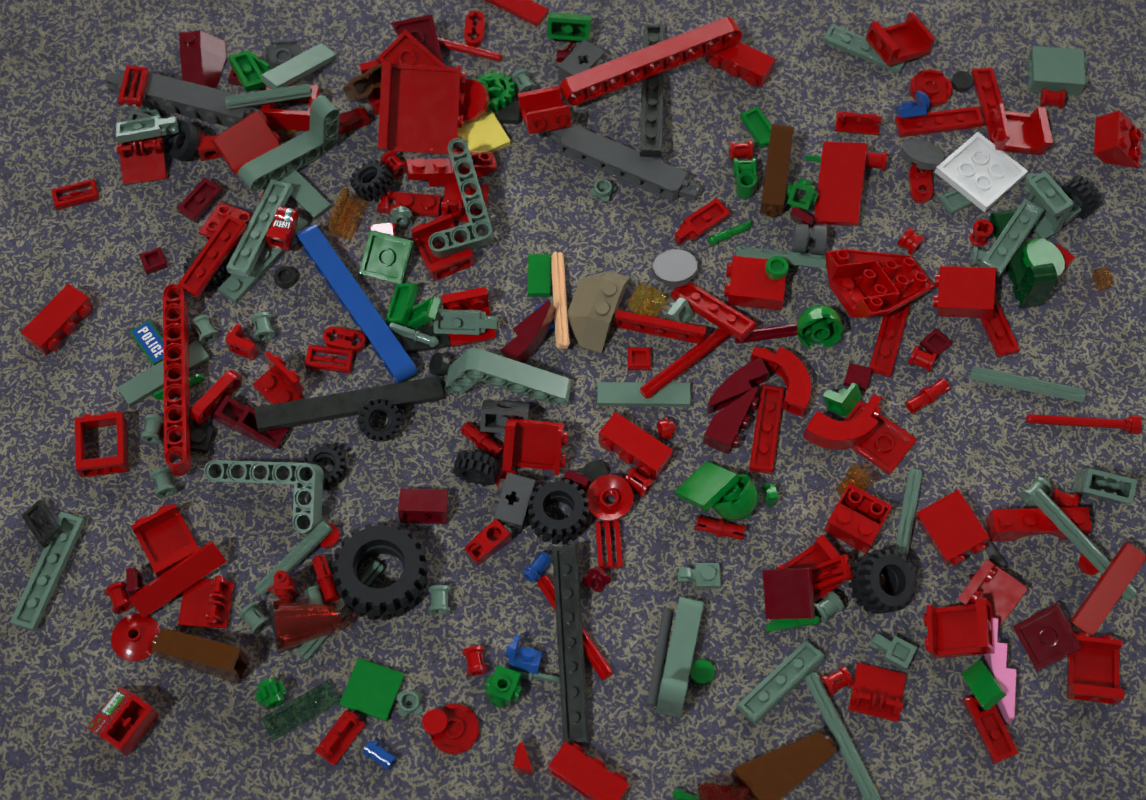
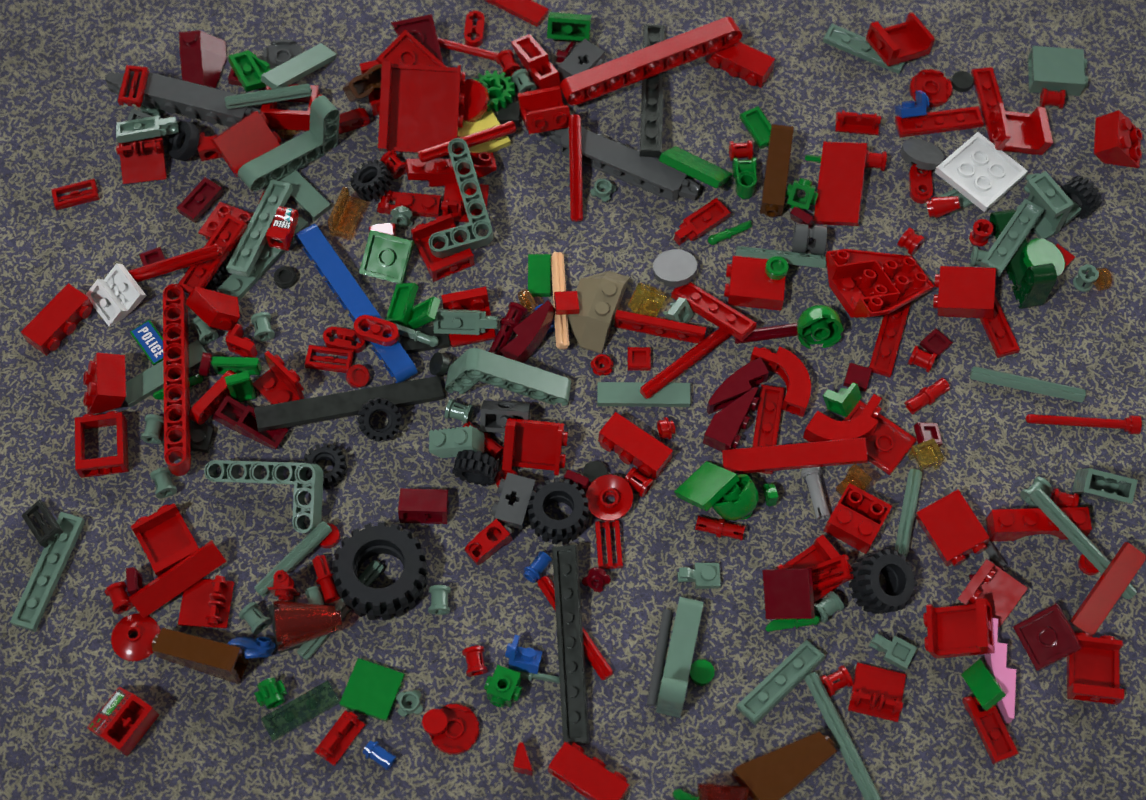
(105, 383): none -> red slope
(115, 295): none -> white slope
(177, 262): none -> red axle
(205, 364): none -> dark red tile
(214, 308): none -> red slope
(236, 364): none -> green tile
(241, 387): none -> green tile
(254, 647): none -> blue plate
(357, 376): none -> red tile
(377, 330): none -> red plate
(449, 441): none -> sand green brick
(458, 411): none -> sand green bush
(471, 140): none -> red axle
(507, 62): none -> red bush
(507, 324): none -> dark red pin
(526, 300): none -> clear orange tile
(536, 60): none -> red slope
(566, 302): none -> red tile
(575, 162): none -> red axle
(602, 359): none -> red plate
(695, 167): none -> green tile
(795, 456): none -> red tile
(816, 492): none -> light grey pin
(927, 431): none -> dark red tile
(927, 454): none -> clear yellow panel
(942, 205): none -> red cone
(1082, 278): none -> sand green bush

